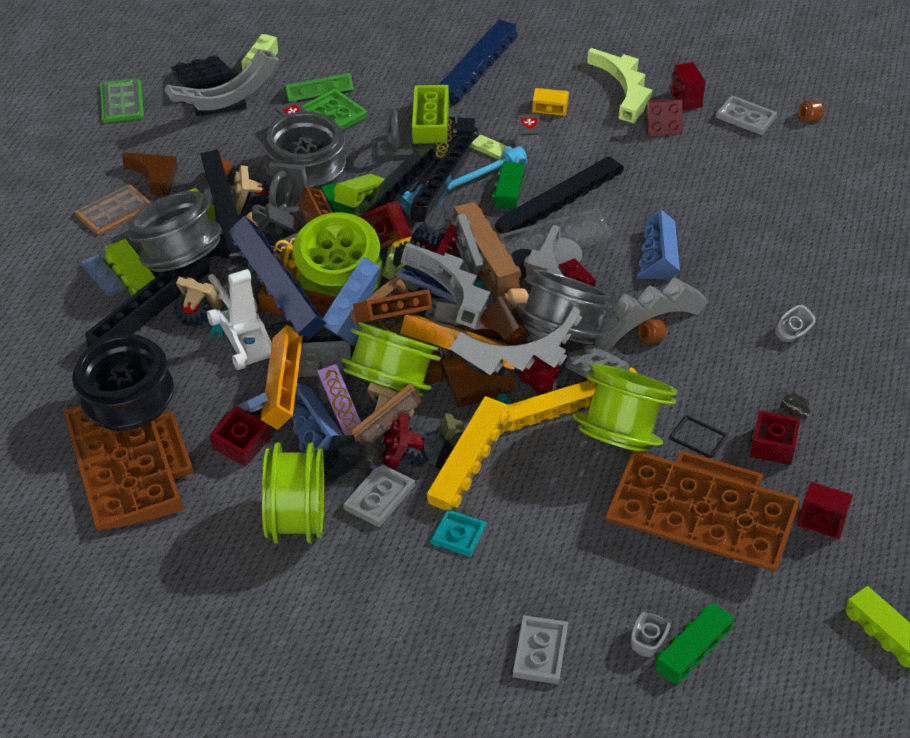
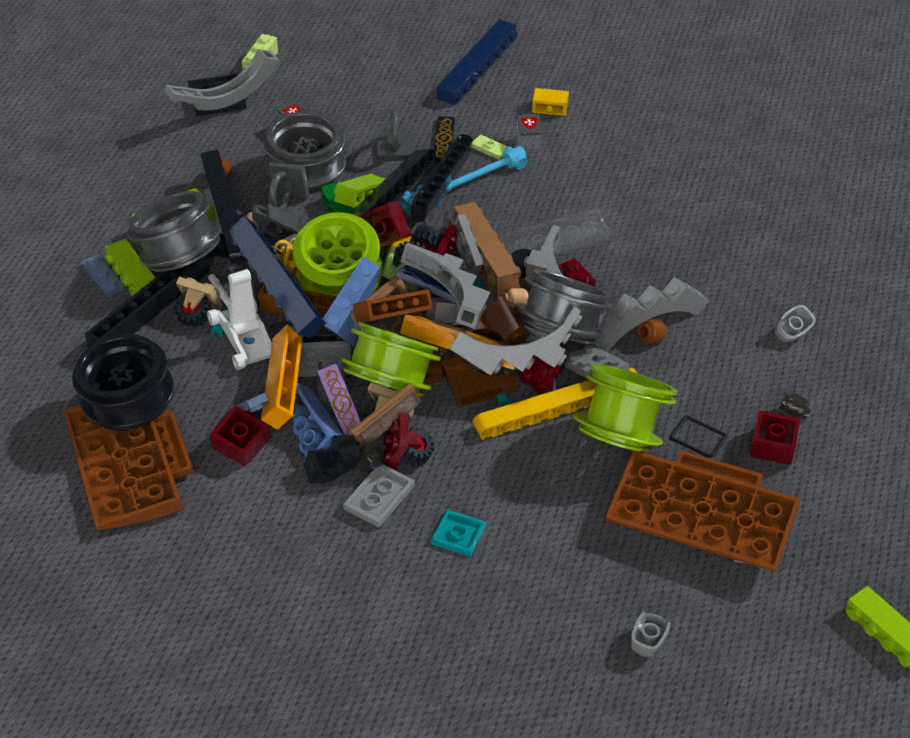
(112, 209): clear piece -> none
(121, 100): clear piece -> none
(158, 169): reddish brown arch -> none
(202, 72): black plate -> none
(247, 191): tan plate -> none
(293, 493): lime wheel -> none
(313, 204): dark orange brick -> none
(318, 87): bright green fence -> none
(337, 107): bright green plate -> none
(430, 114): lime brick -> none
(437, 450): black sticker -> none
(450, 427): olive tile -> none
(465, 126): black brick -> none
(468, 454): yellow brick -> none
(508, 185): green brick -> none
(540, 649): light grey plate -> none
(560, 195): black beam -> none
(567, 250): light grey sticker -> none
(625, 71): yellowish green arch -> none
(660, 248): medium blue wedge -> none
(664, 116): dark red plate -> none
(688, 85): dark red brick -> none
(694, 643): green brick -> none
(746, 115): light grey plate -> none
(811, 111): dark orange head -> none
(825, 510): dark red brick -> none

